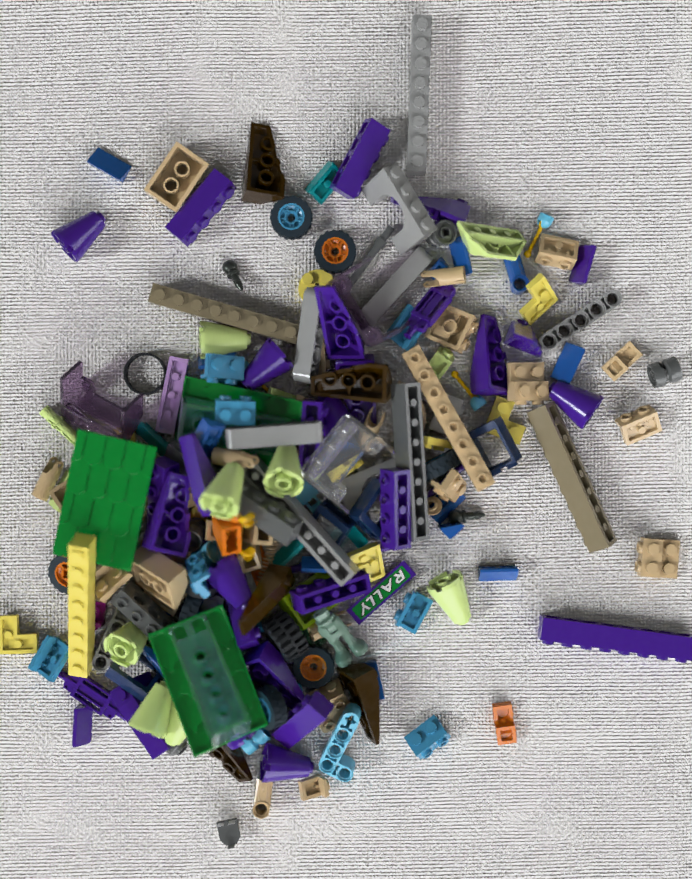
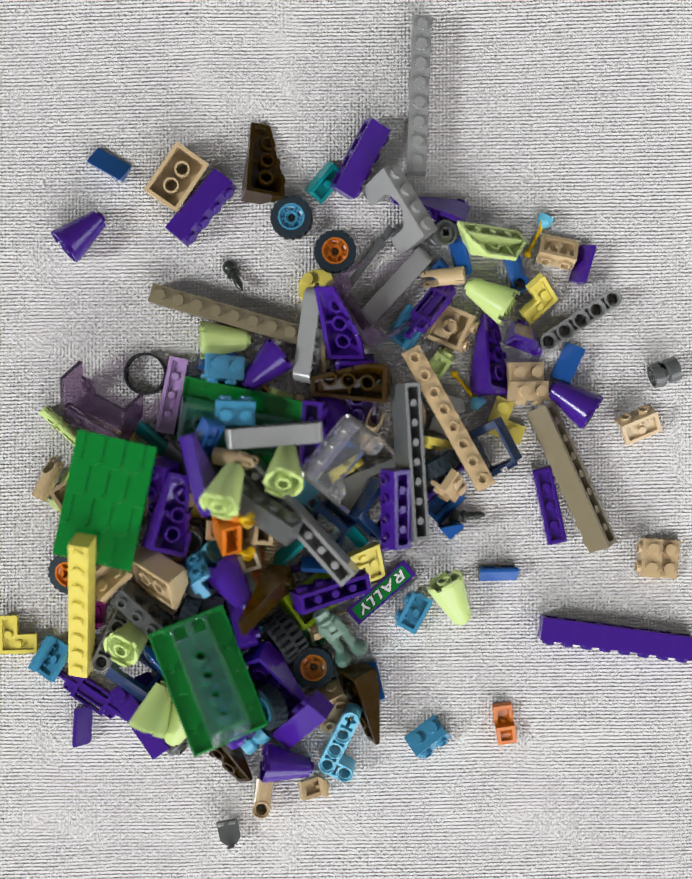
(437, 507): tan plate -> none
(492, 298): none -> yellowish green cone
(549, 505): none -> dark purple tile
(621, 361): tan slope -> none

